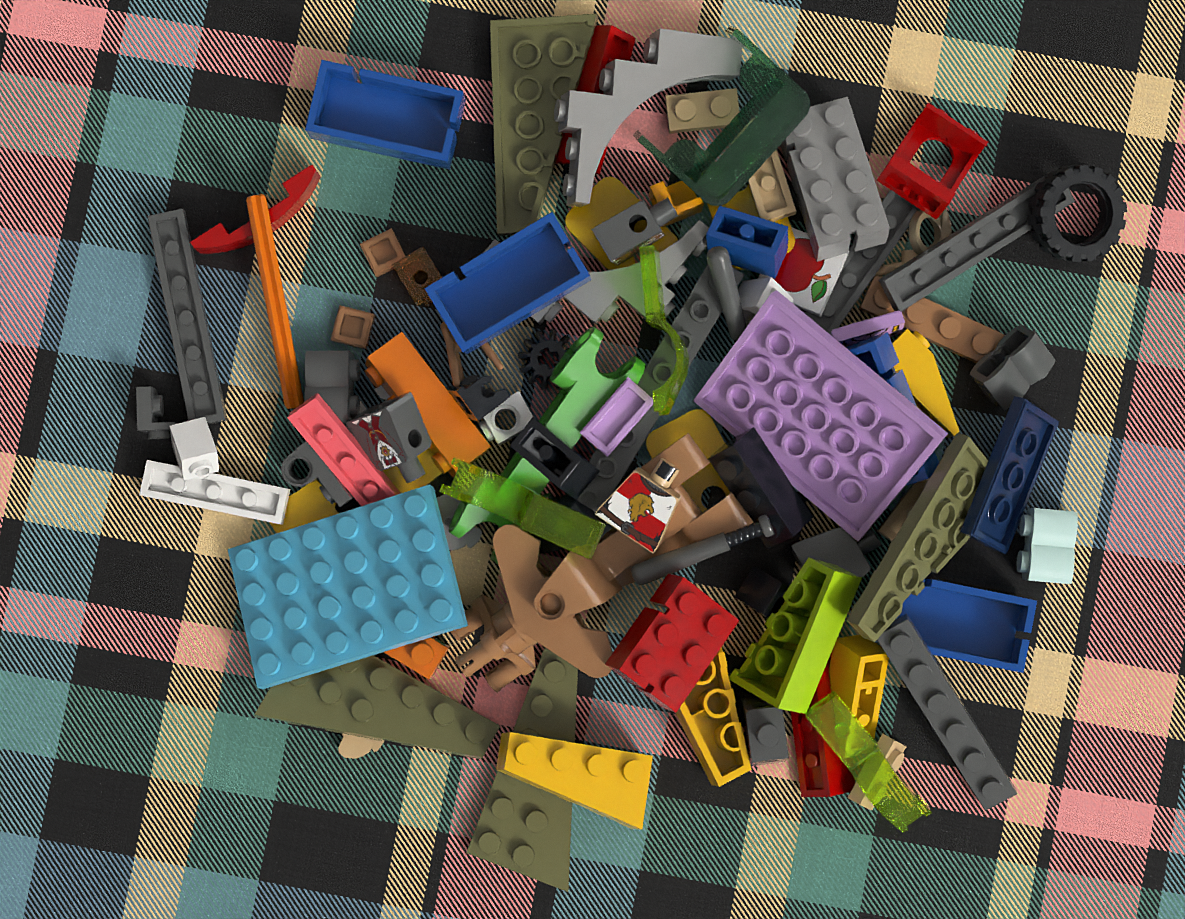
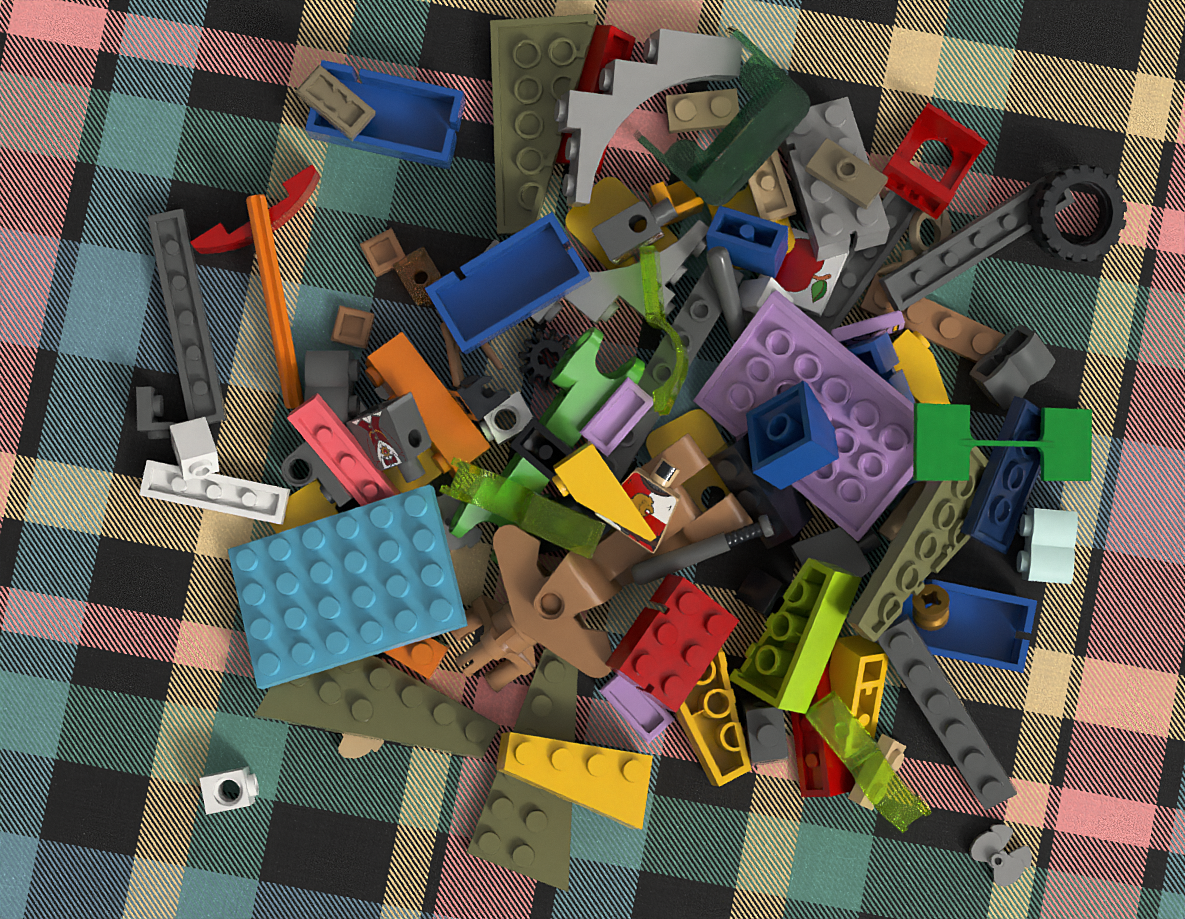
(213, 793): none -> white brick
(335, 102): none -> dark tan plate
(595, 486): none -> yellow slope
(636, 708): none -> lavender tile
(790, 437): none -> blue slope
(846, 173): none -> dark tan plate
(933, 616): none -> pearl gold wheel
(945, 443): none -> green hinge
(989, 848): none -> light grey piece

